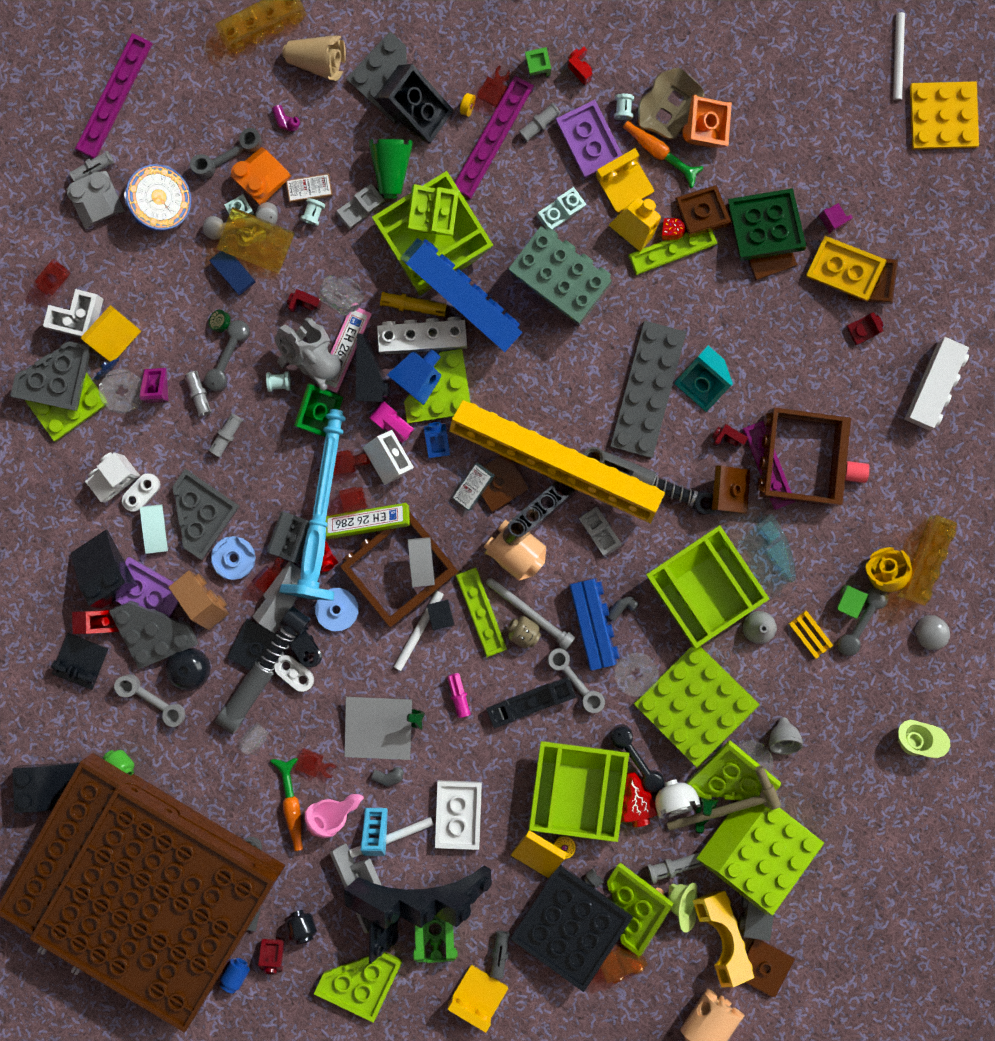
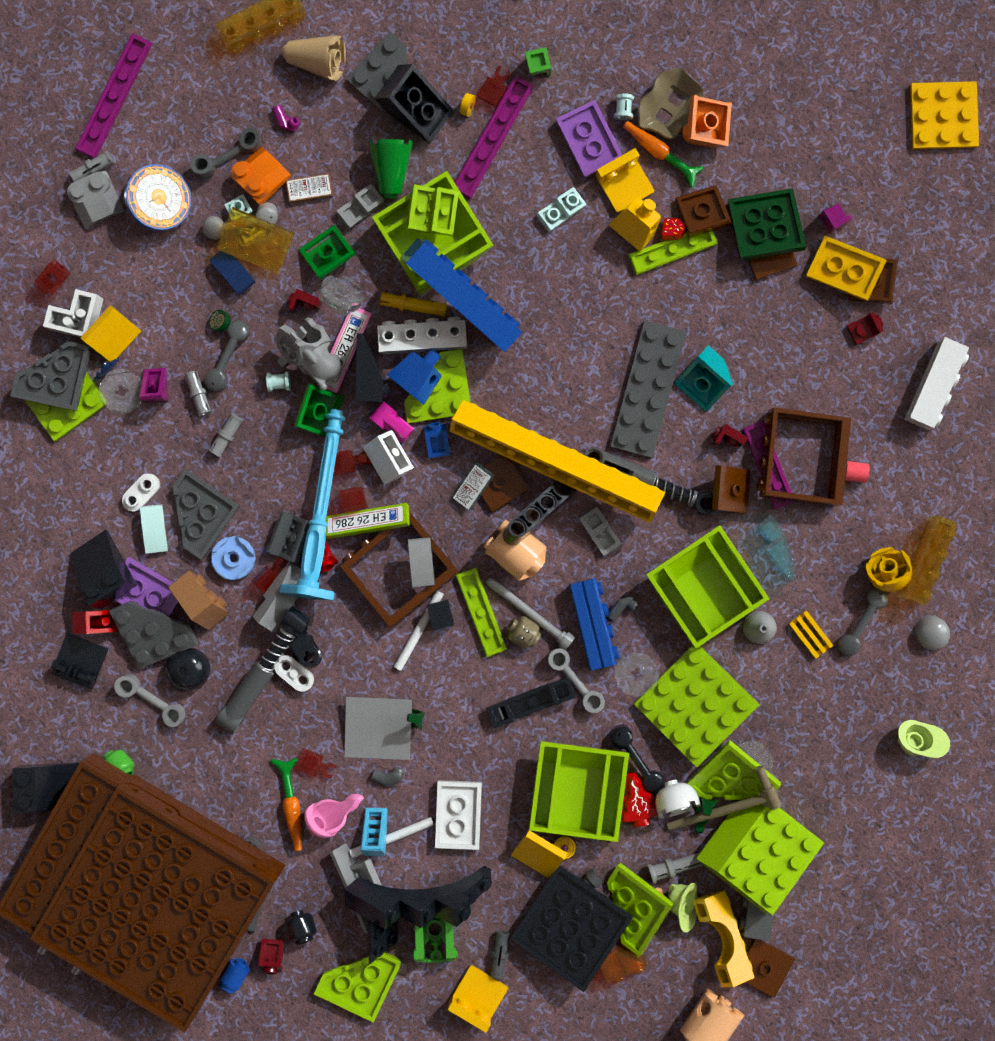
(111, 476): white brick -> none
(251, 644): black plate -> none
(253, 739): clear brick -> none
(312, 211): light aqua bush -> none
(329, 253): none -> green slope
(347, 615): light blue plate -> none
(458, 695): dark pink axle -> none
(539, 122): light grey pin -> none
(561, 274): sand green brick -> none
(578, 68): red bracket -> none
(785, 738): light grey helmet -> none
(851, 601): bright green panel -> none
(898, 59): white bar -> none

